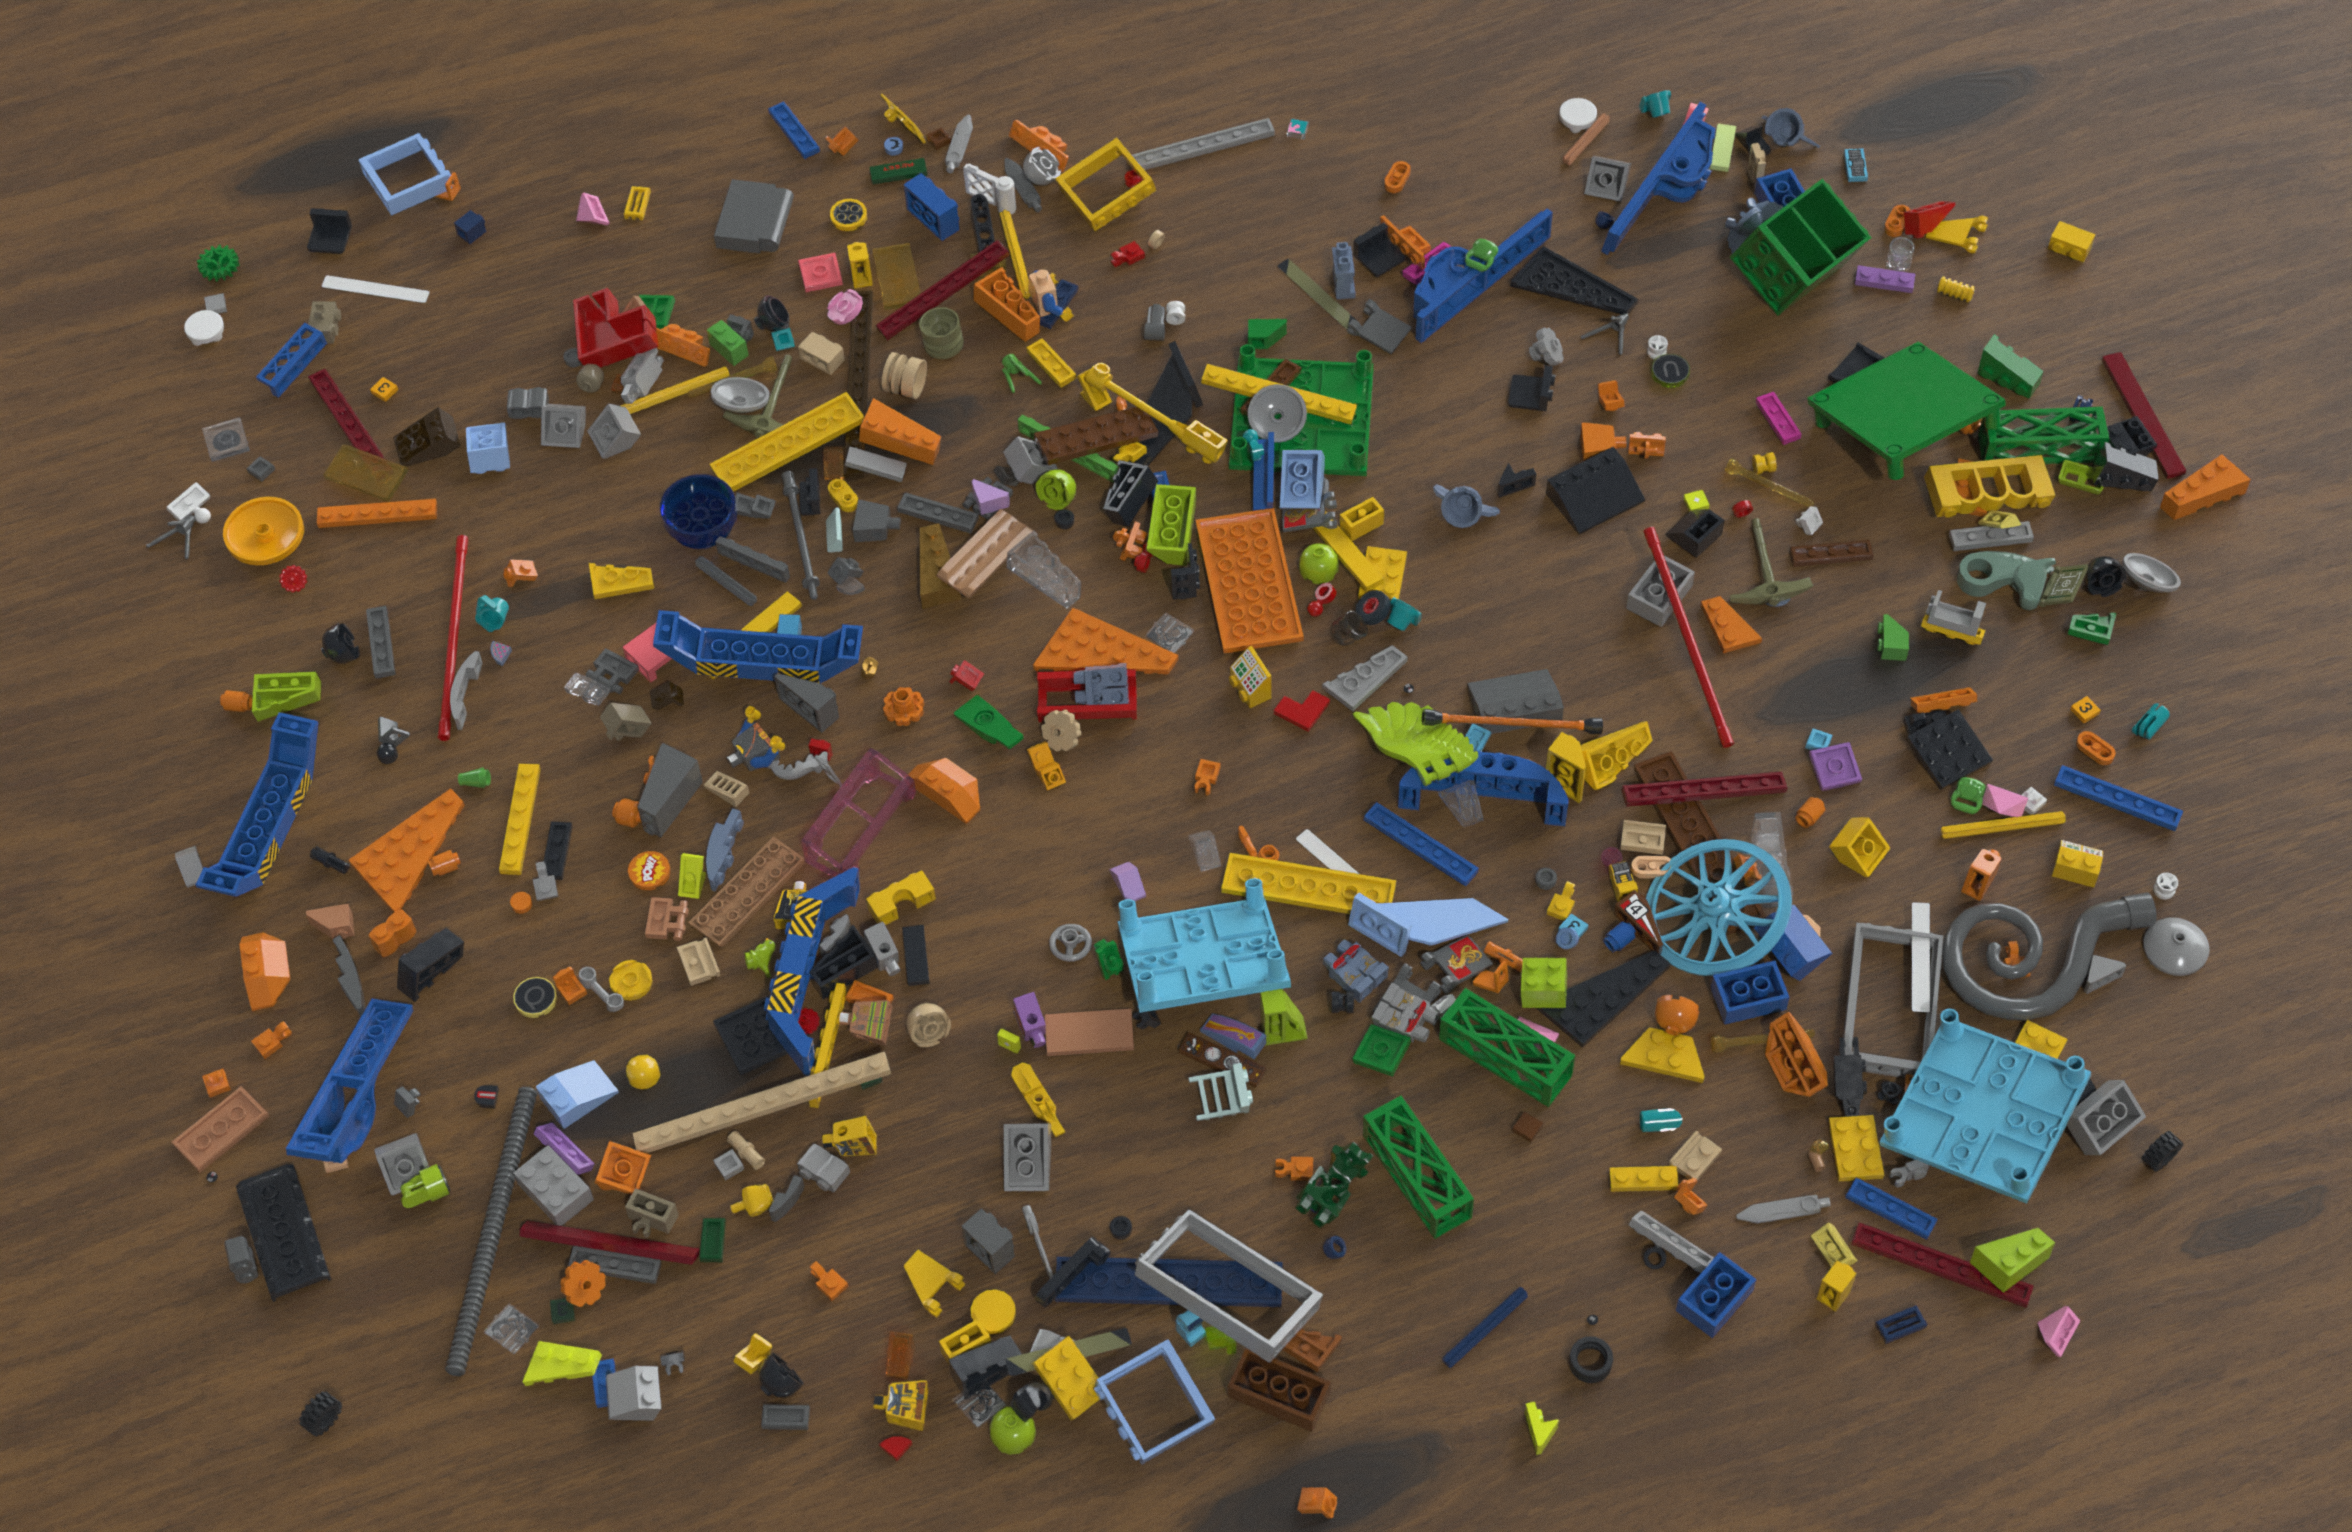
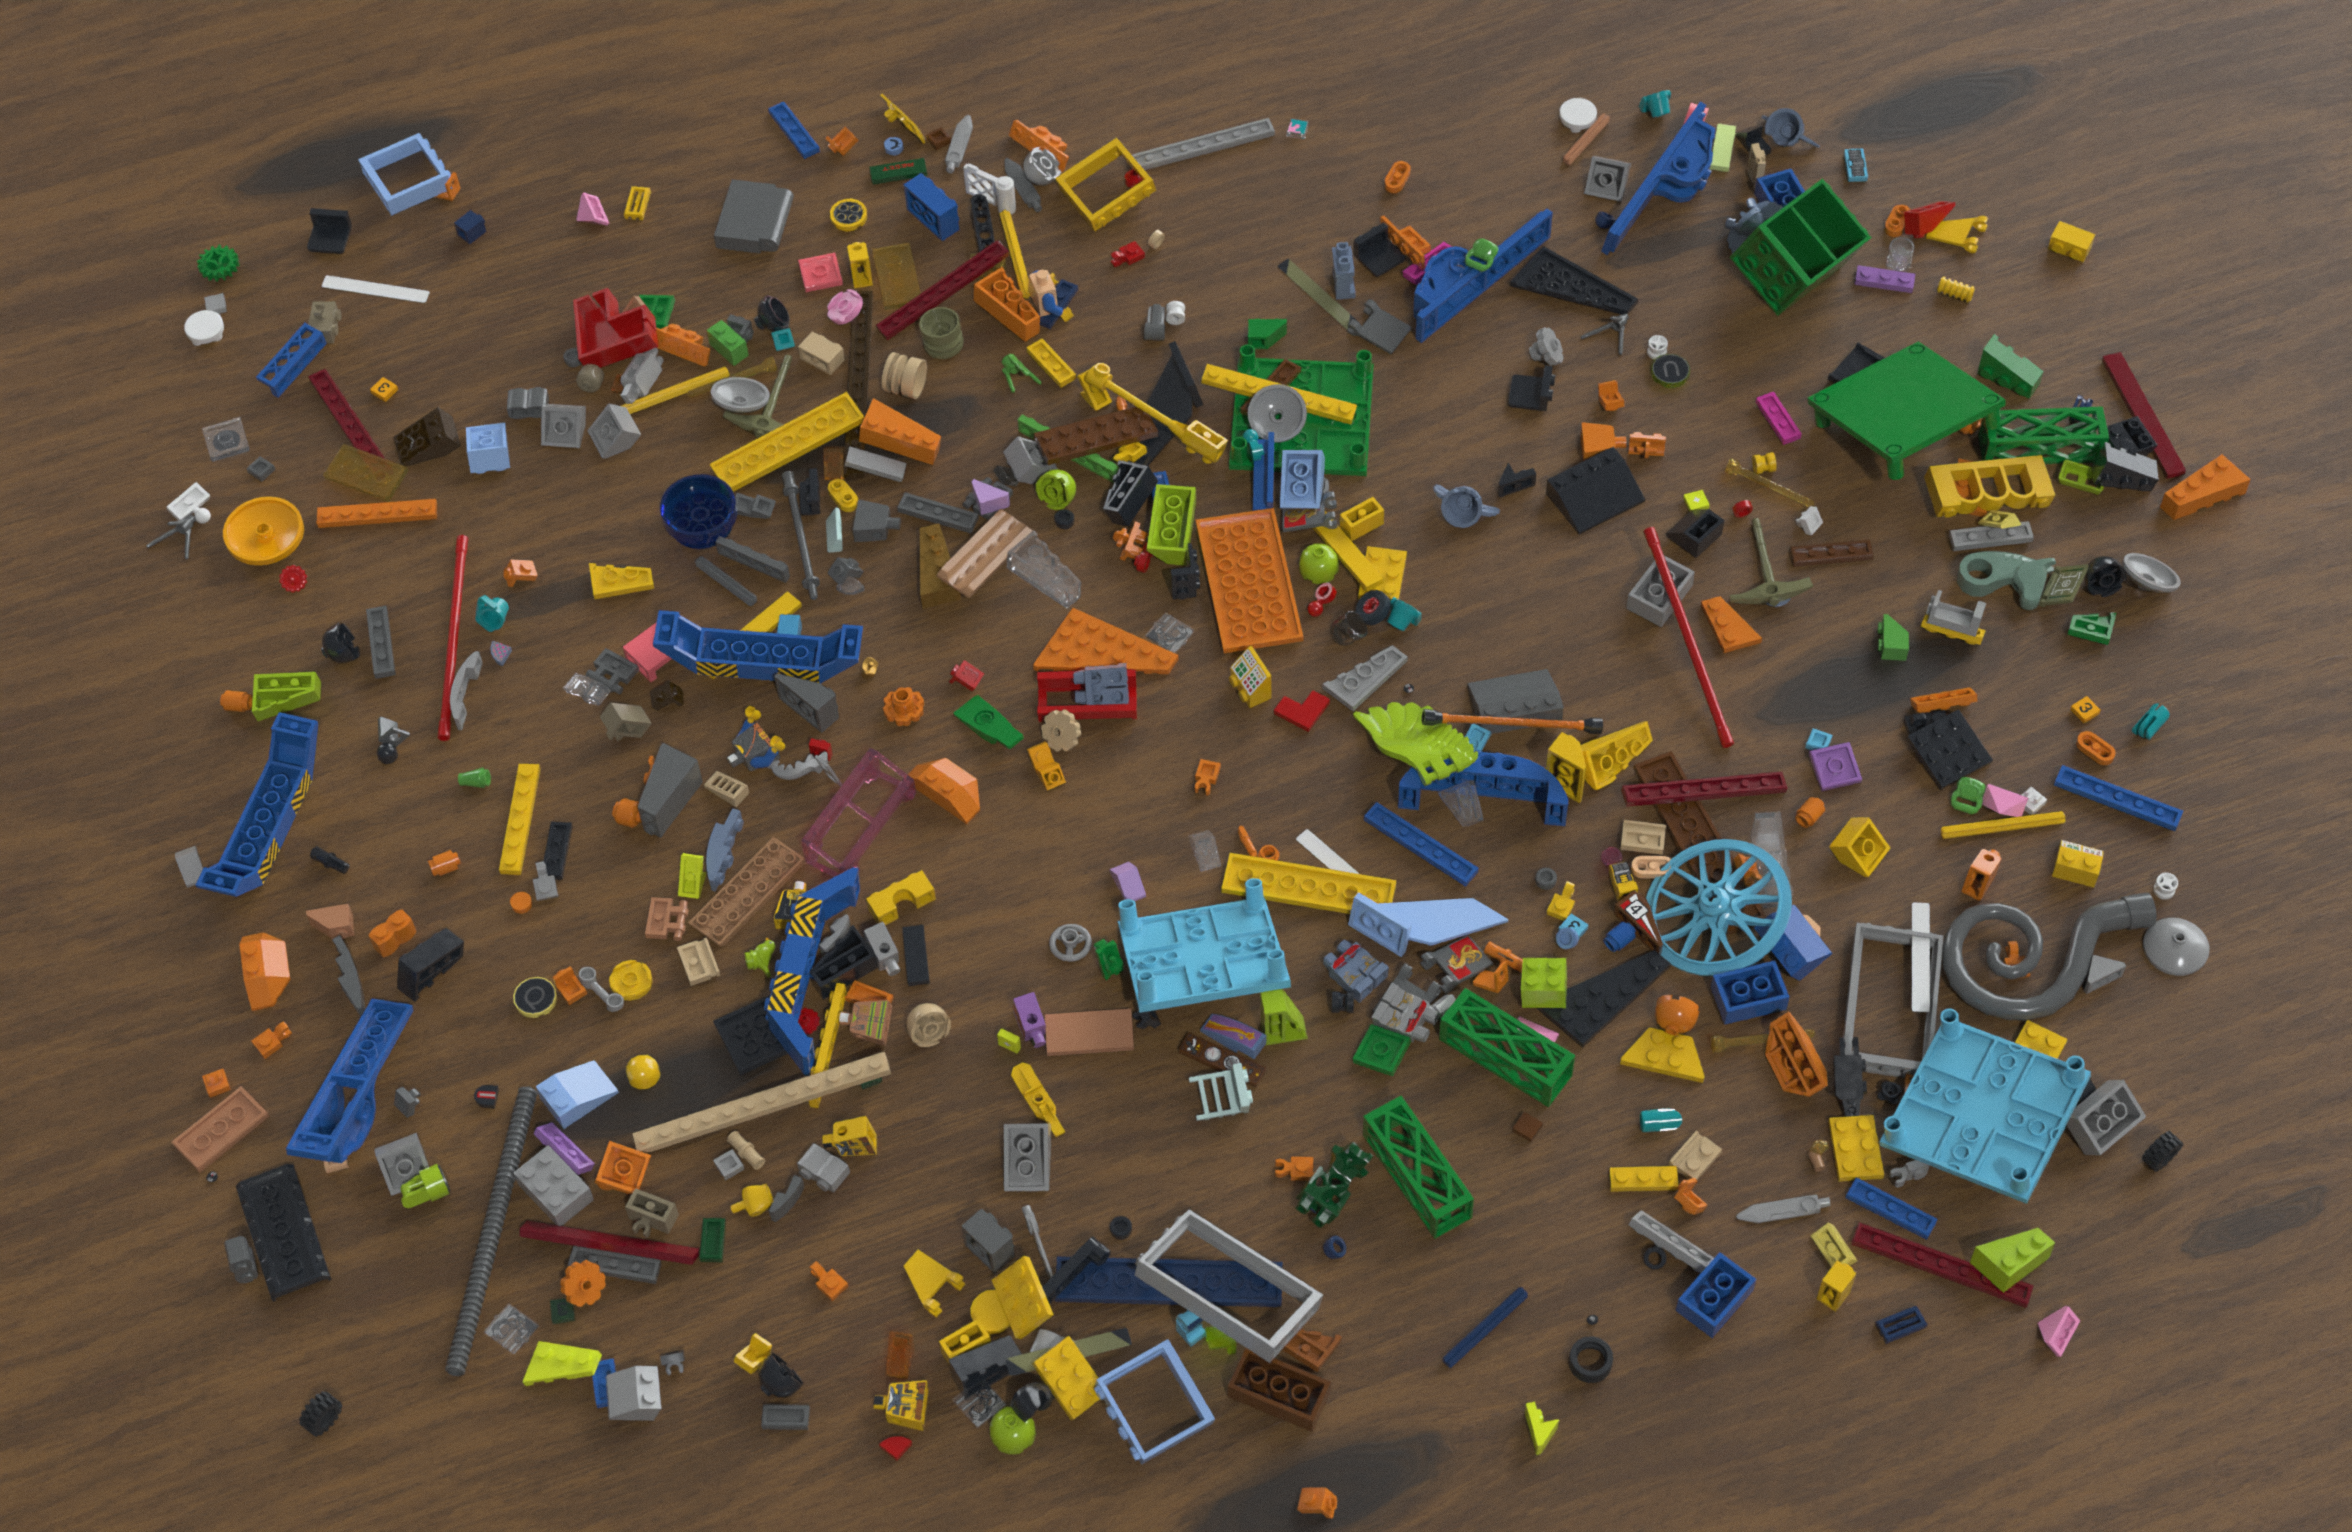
(399, 857): orange wing -> none
(649, 870): tile -> none
(1022, 1297): none -> yellow plate

